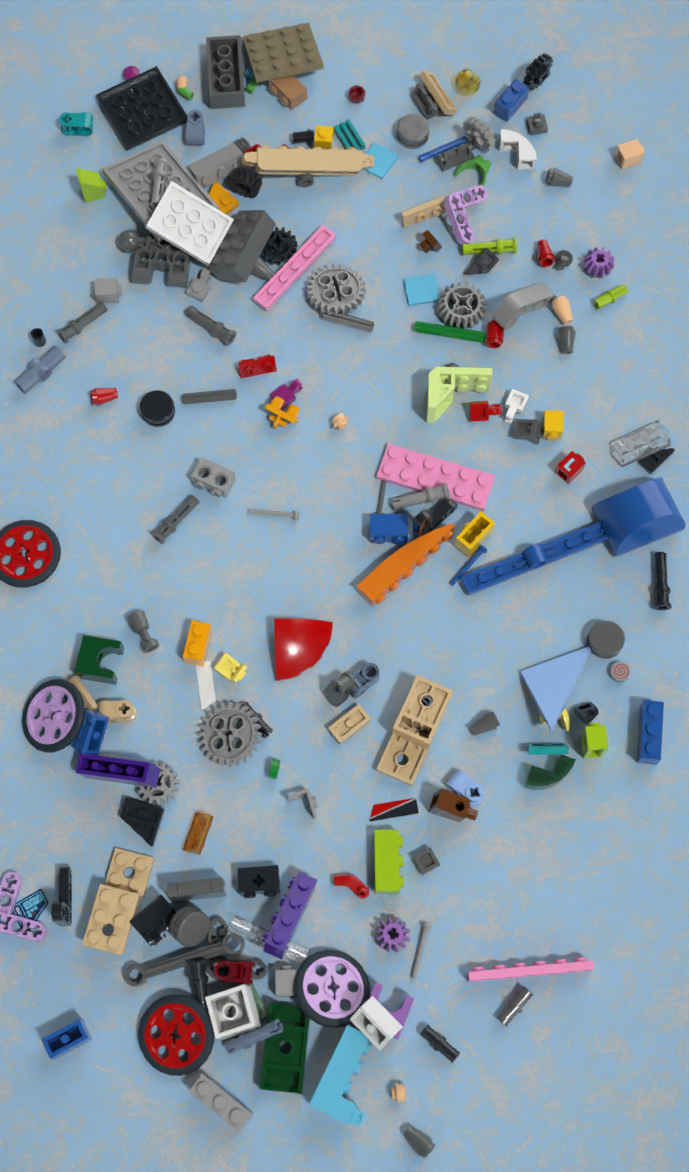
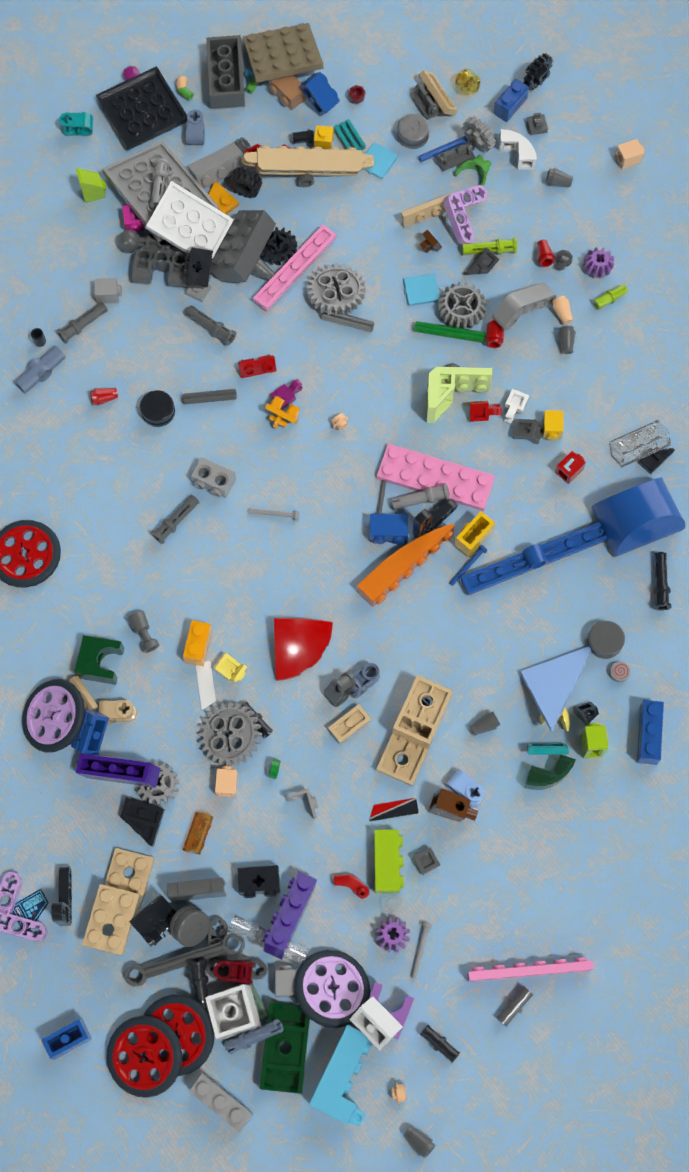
(130, 221): none -> dark pink bracket
(167, 1041): none -> wedge
(200, 277): none -> black brick
(226, 782): none -> light nougat brick
(319, 93): none -> blue brick

